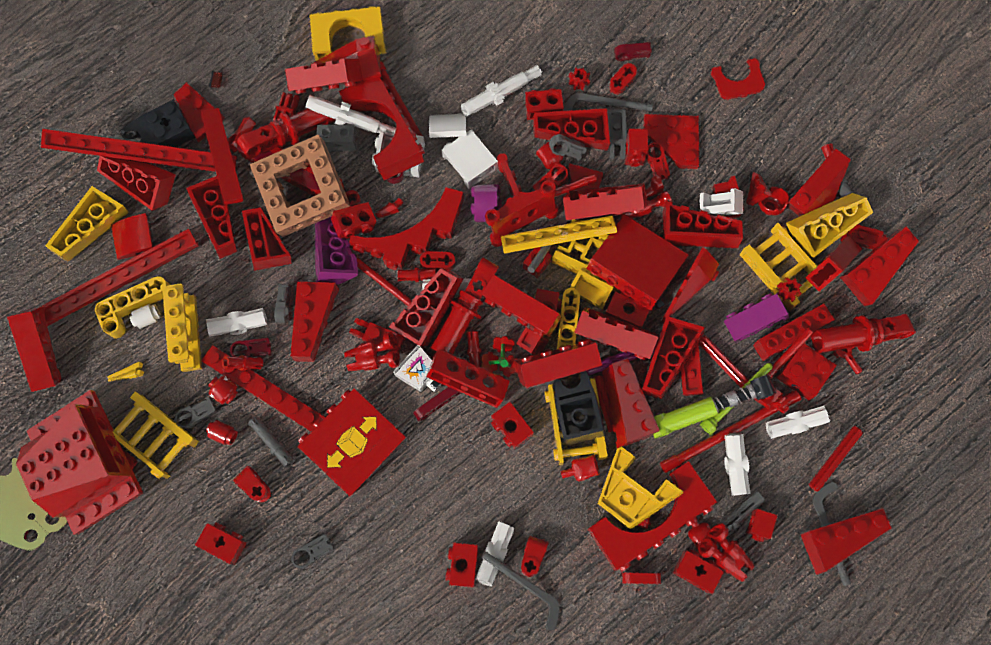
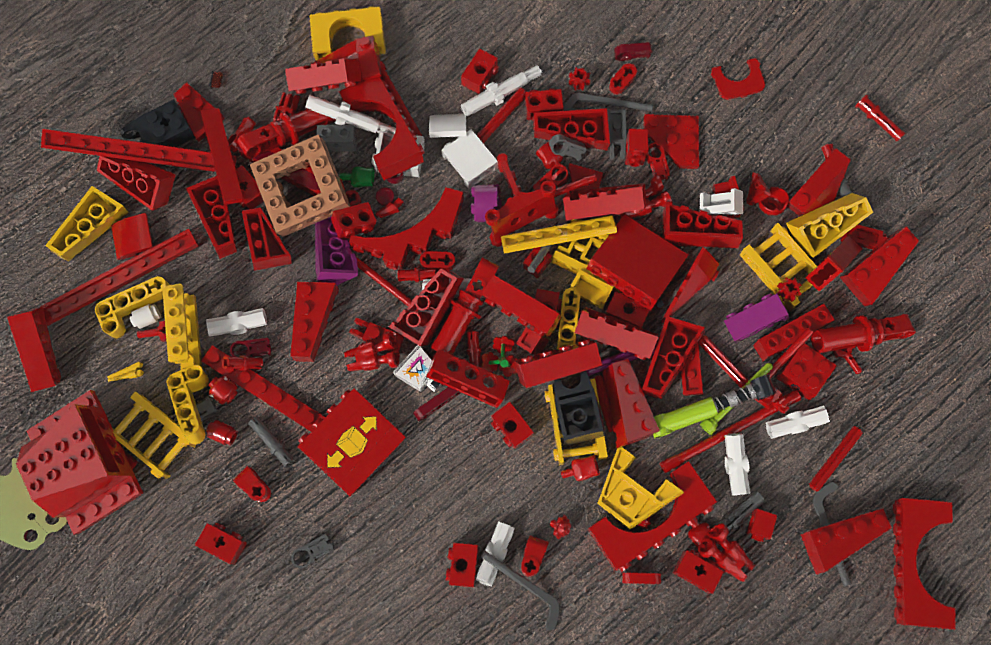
(154, 332): none -> red bar
(182, 386): none -> yellow beam
(252, 195): none -> red brick
(282, 310): dark grey piece -> none
(360, 177): none -> green piece
(384, 196): none -> dark red piece
(481, 62): none -> red brick
(501, 115): none -> red axle
(561, 526): none -> red plant
(873, 111): none -> red pin
(913, 602): none -> red arch

